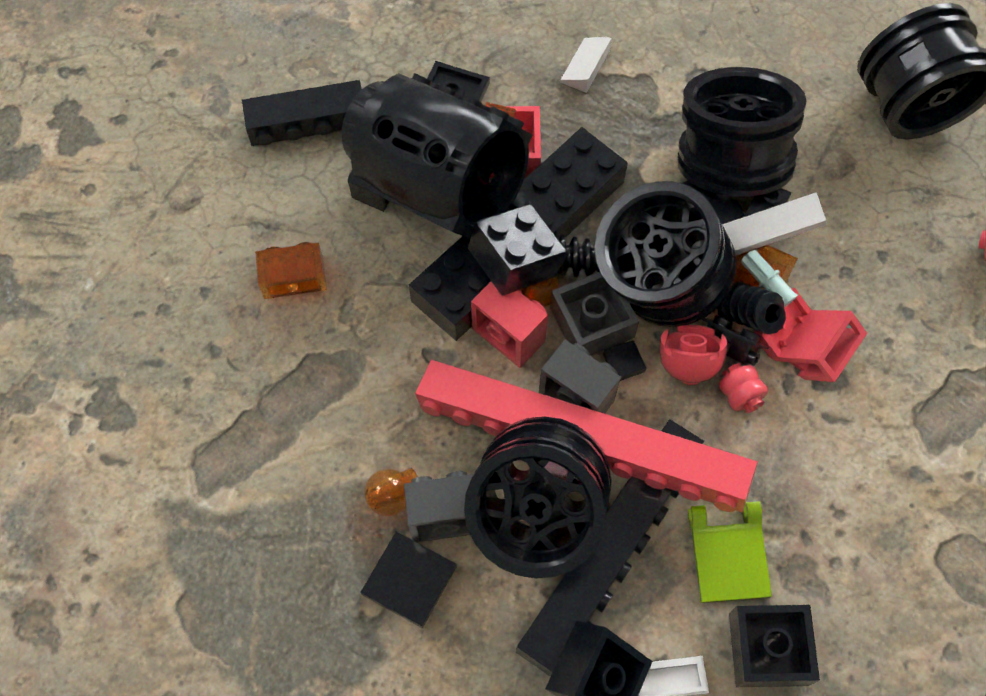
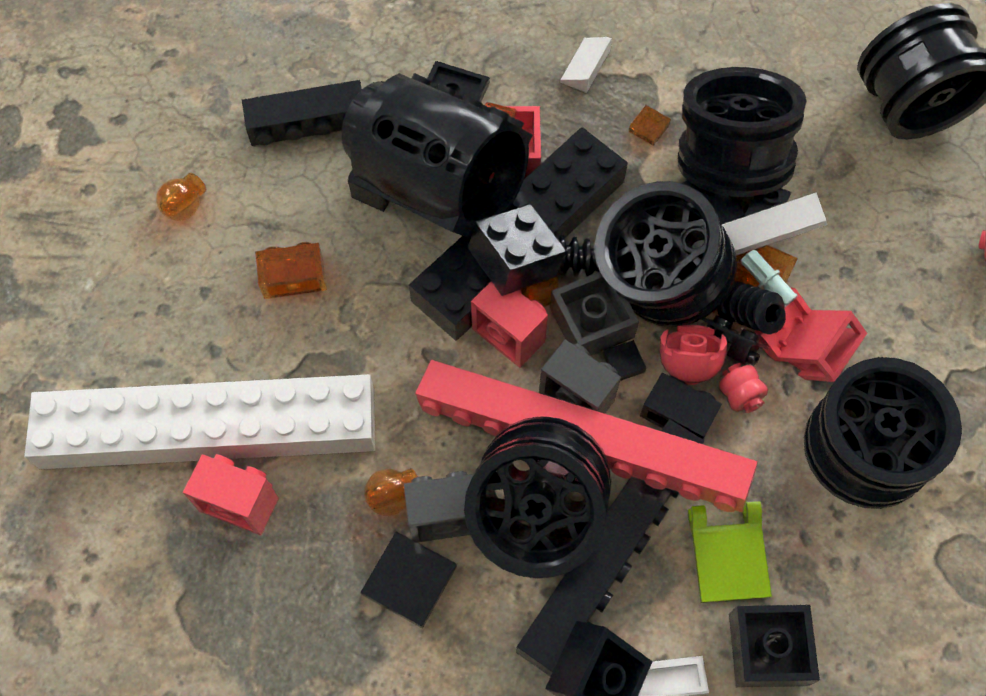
(180, 197): none -> clear orange piece
(201, 419): none -> white brick
(231, 493): none -> coral brick
(649, 125): none -> clear orange tile
(681, 404): none -> black brick
(885, 398): none -> black wheel

